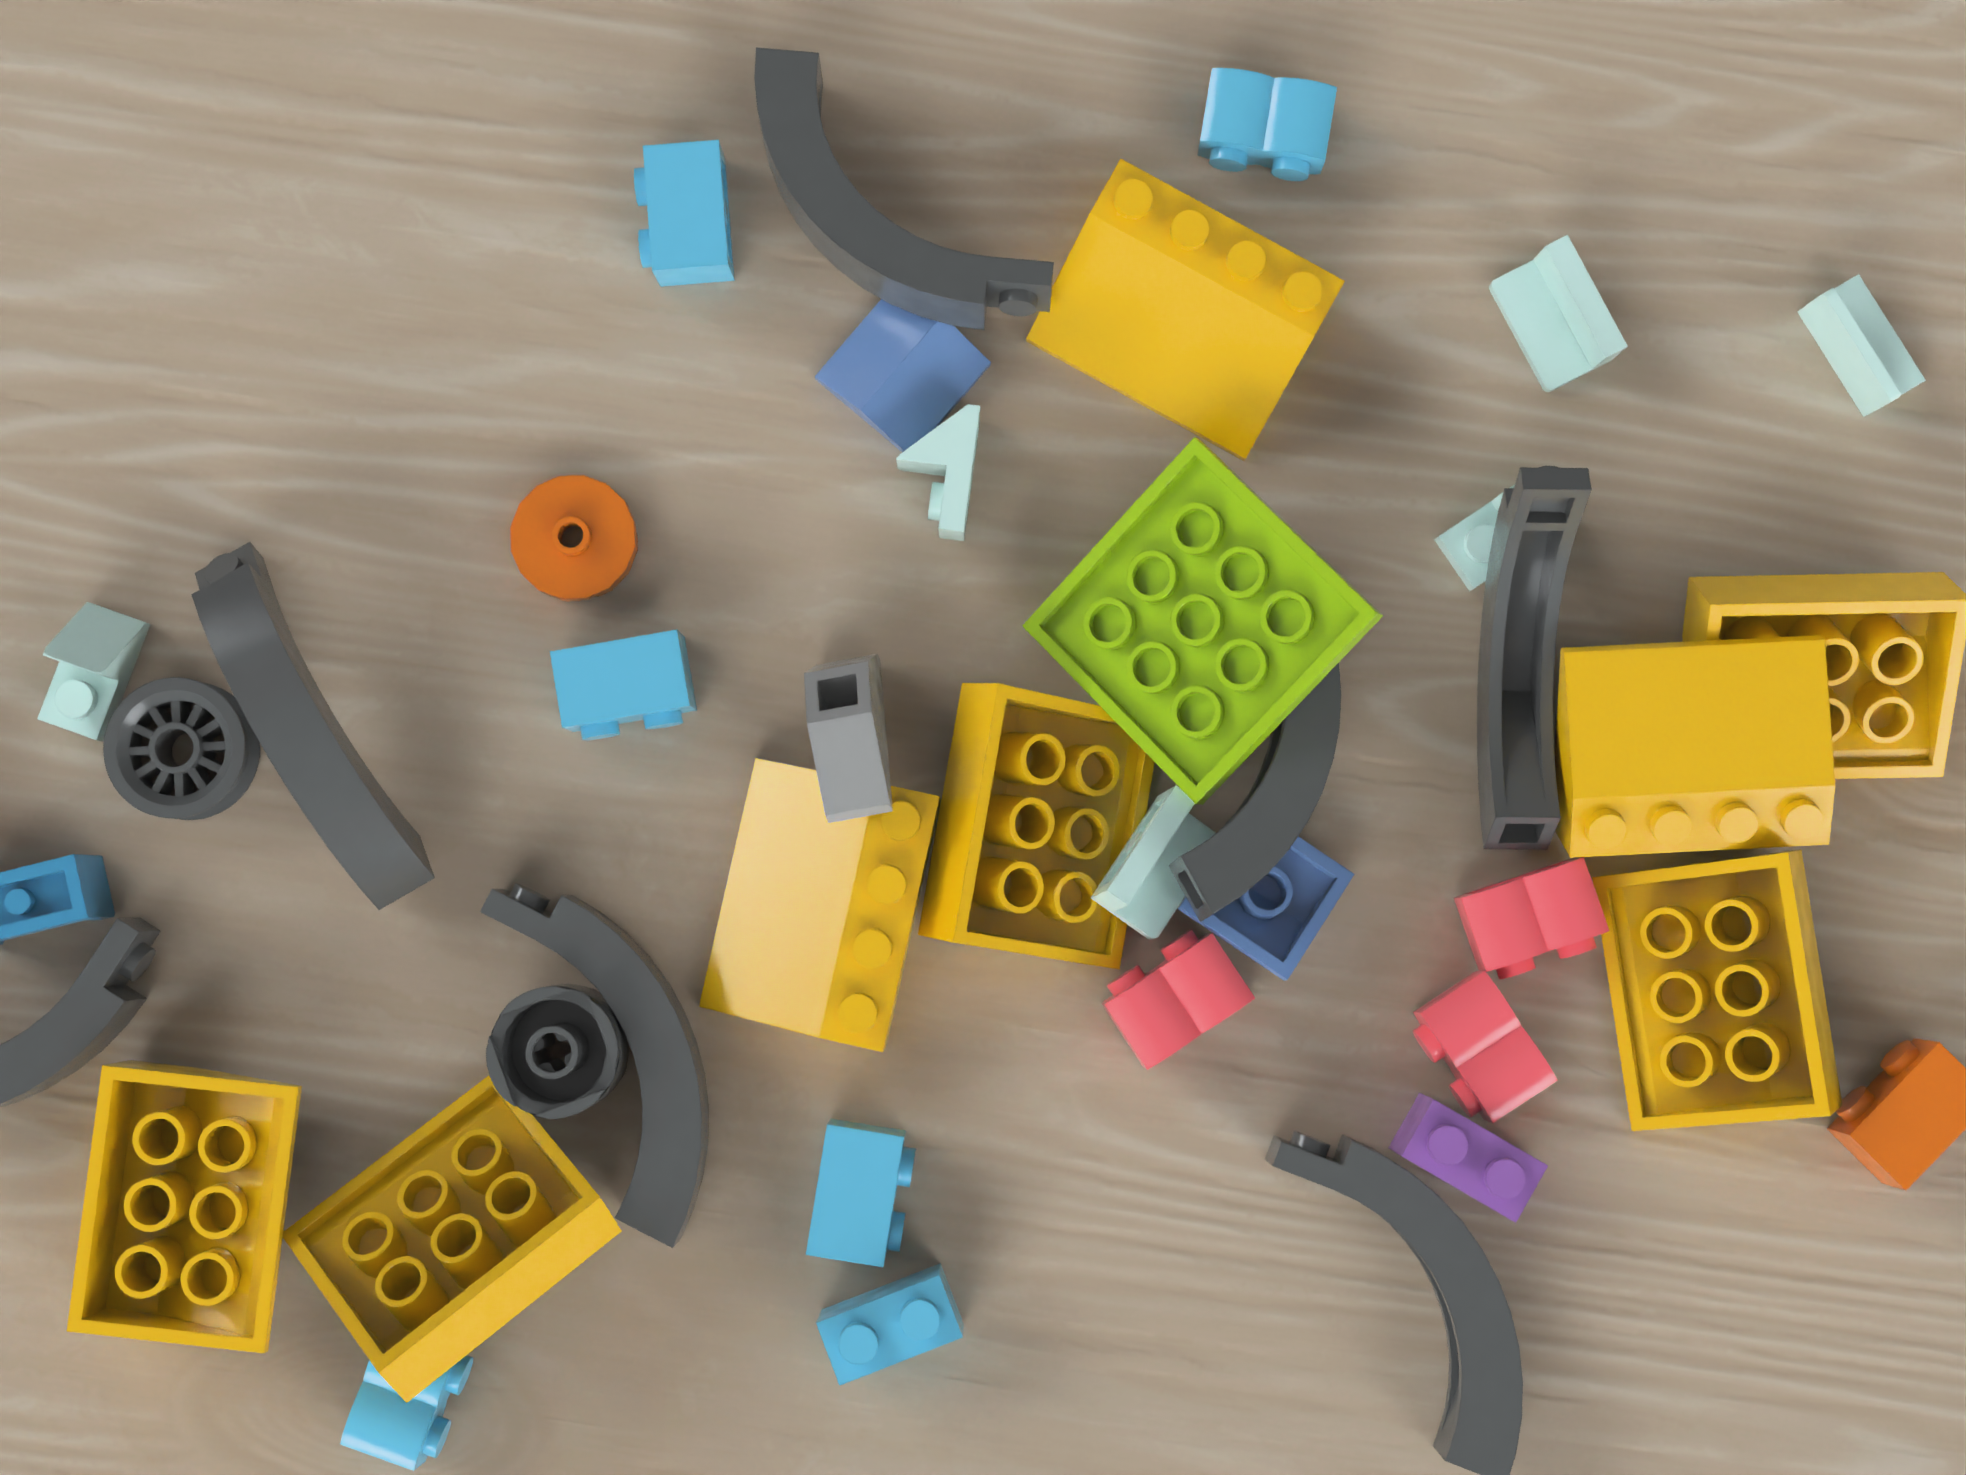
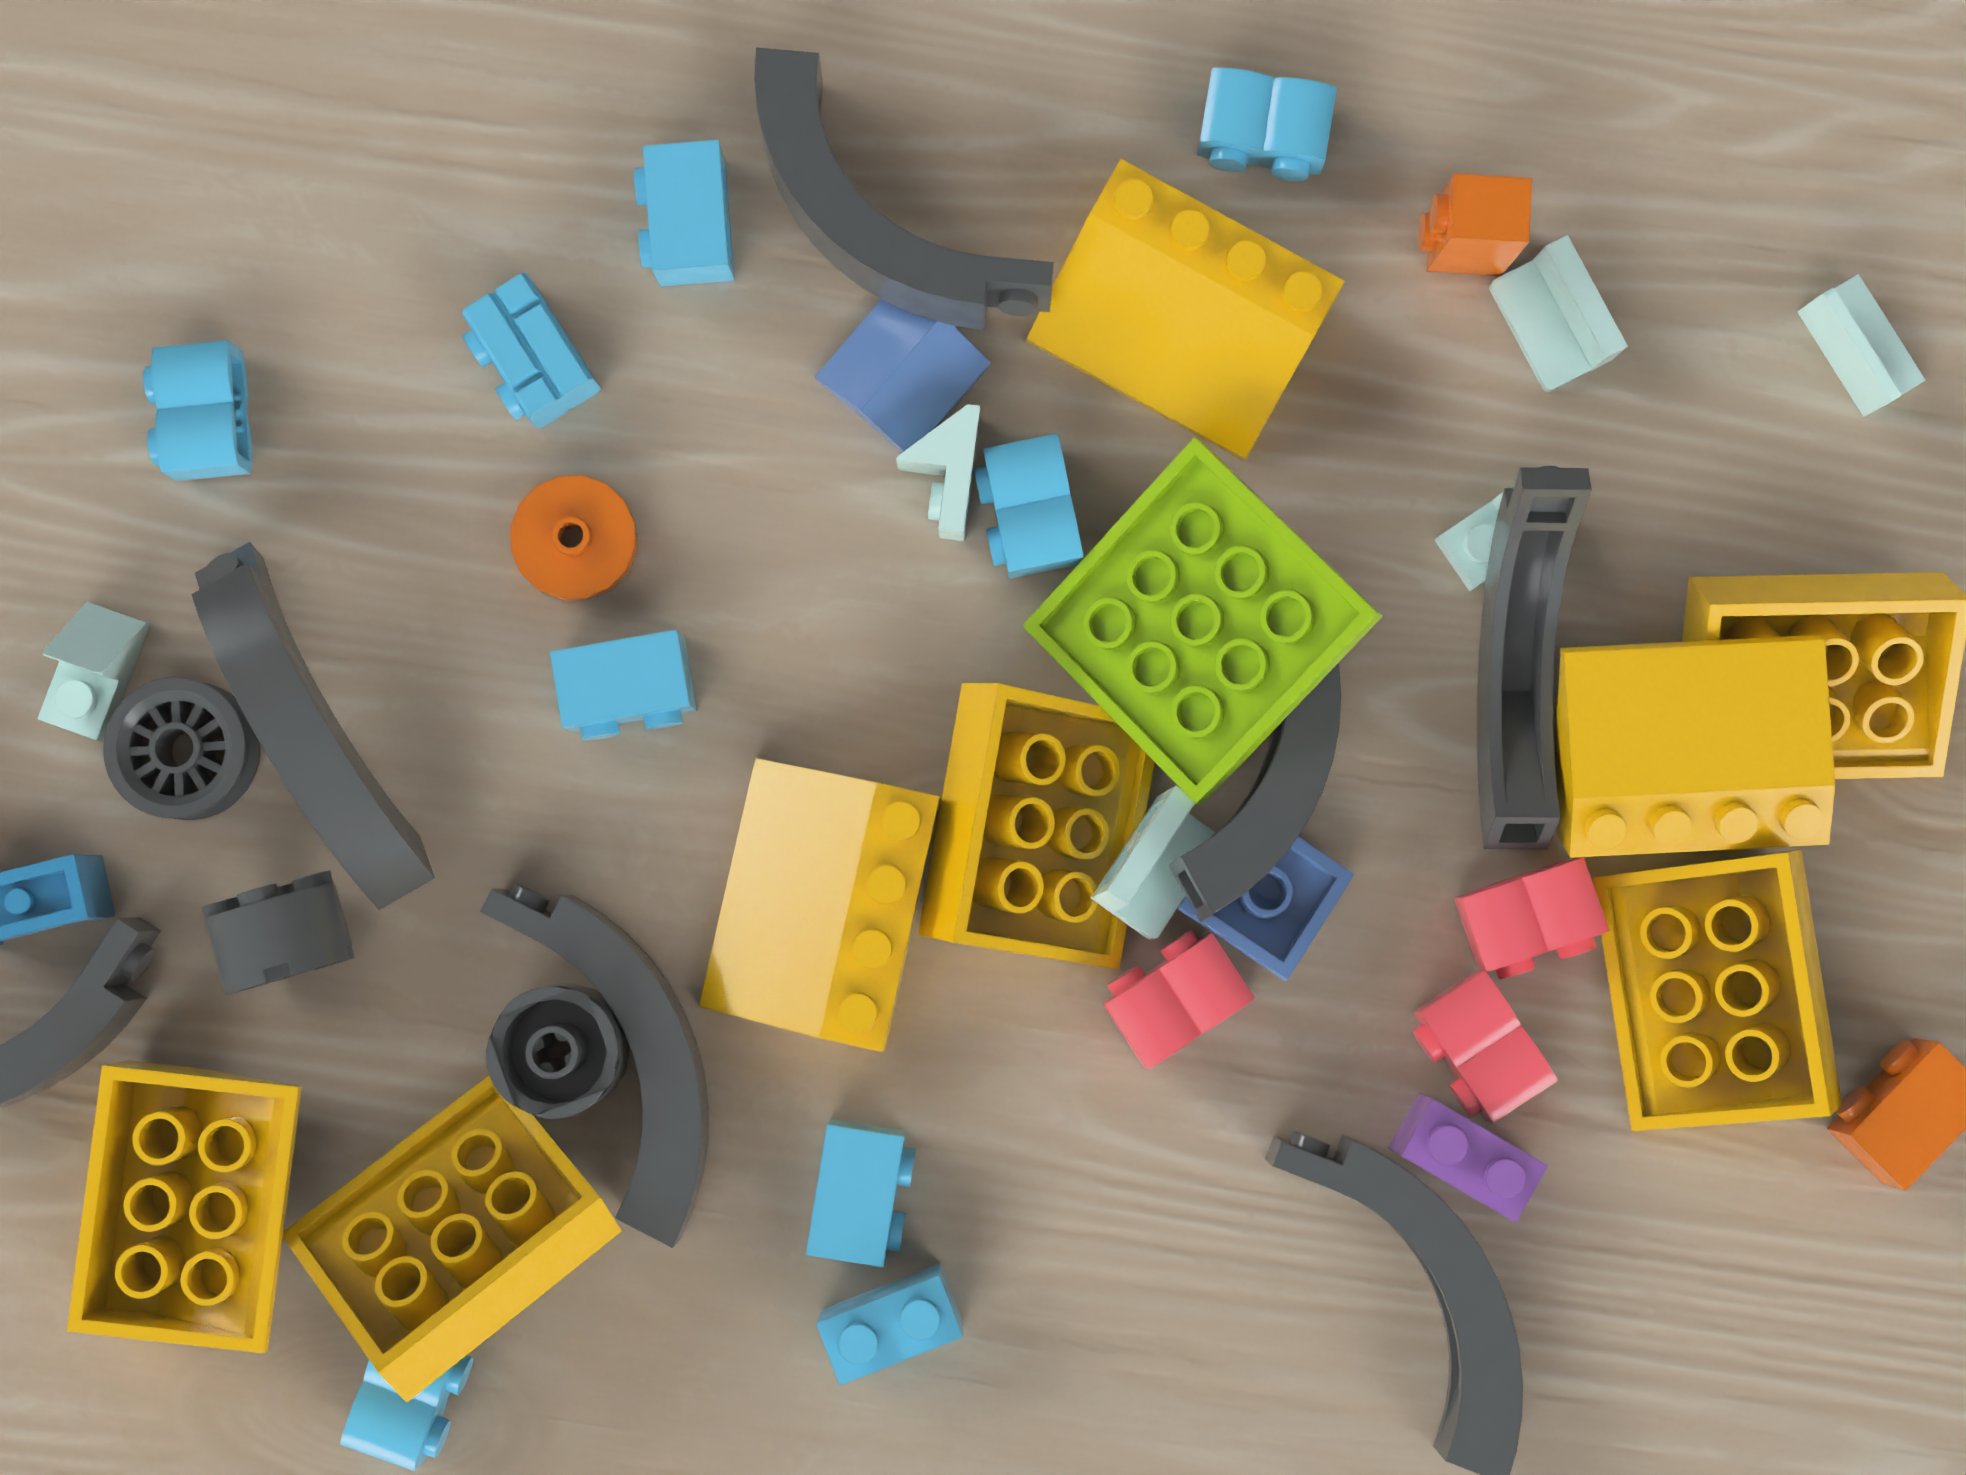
(199, 411): none -> medium azure brick
(278, 932): none -> dark grey brick
(529, 351): none -> medium azure brick
(849, 737): light grey slope -> none
(1031, 506): none -> medium azure brick
(1477, 224): none -> orange brick

